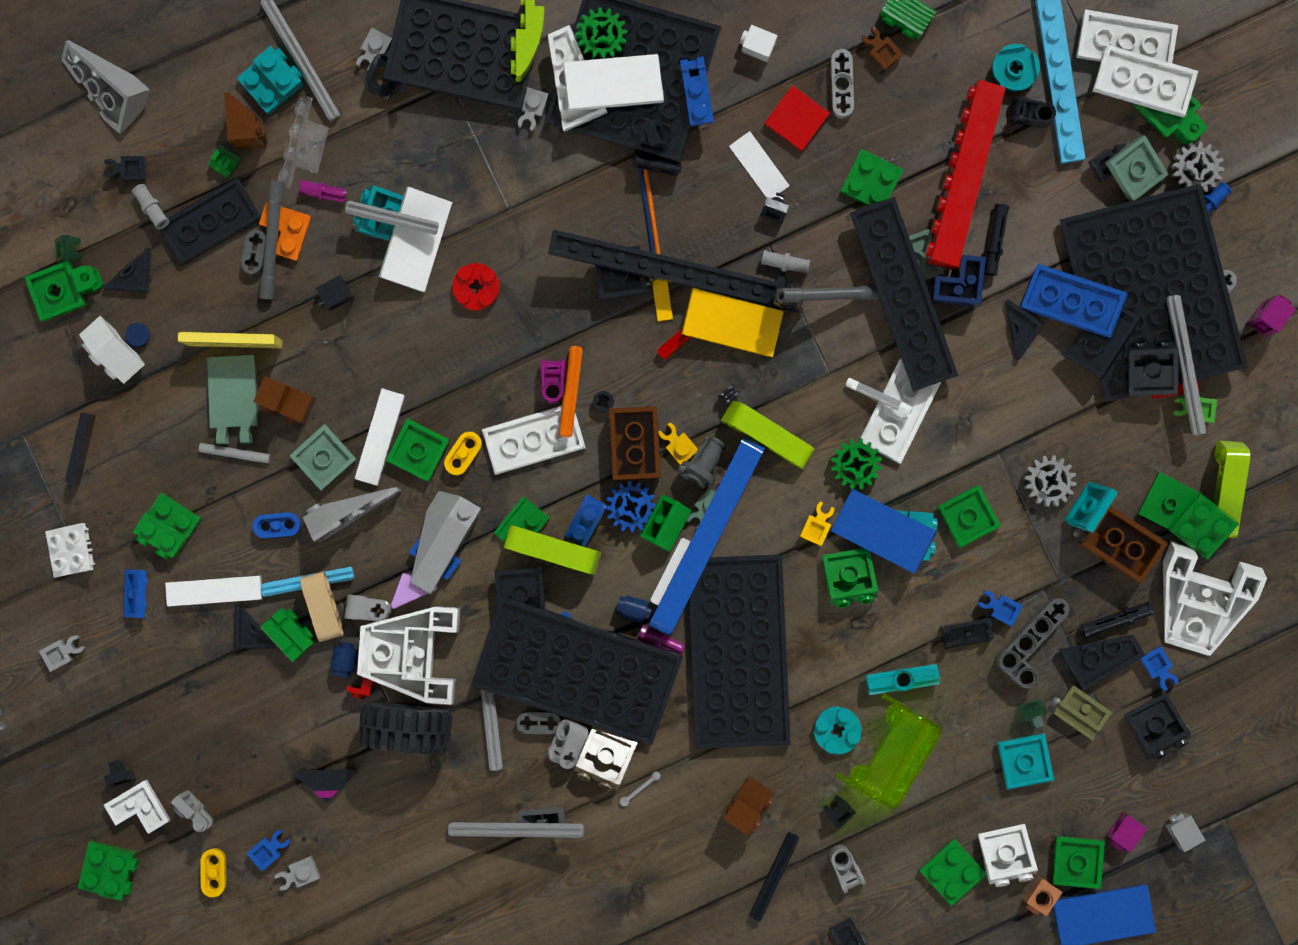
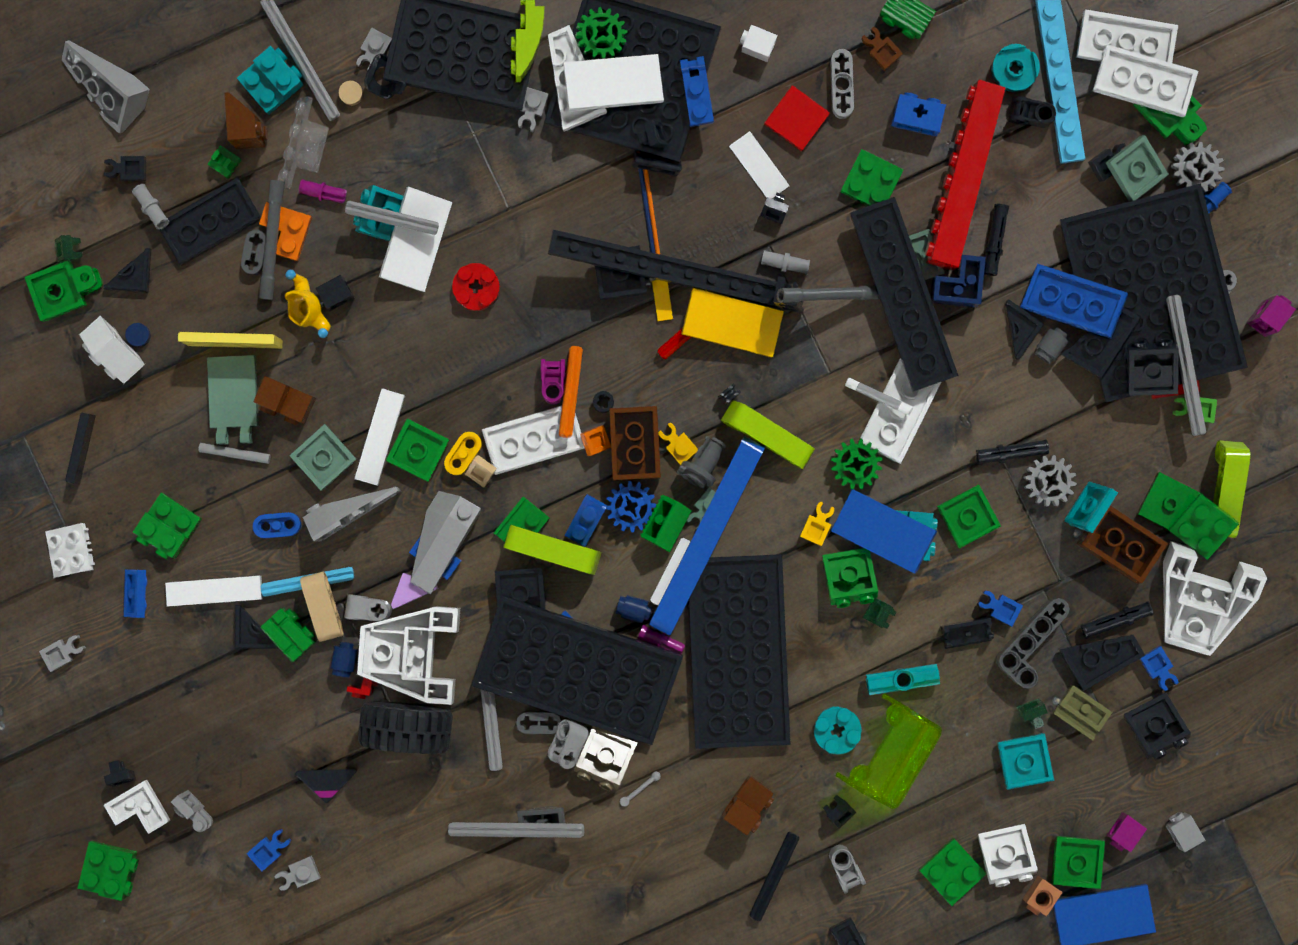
(213, 872): yellow plate -> none
(304, 305): none -> yellow piece
(350, 93): none -> tan tile
(480, 471): none -> tan plate
(595, 440): none -> orange plate
(878, 613): none -> clear green tile
(906, 116): none -> blue brick
(1012, 452): none -> black pin
(1051, 345): none -> dark grey brick

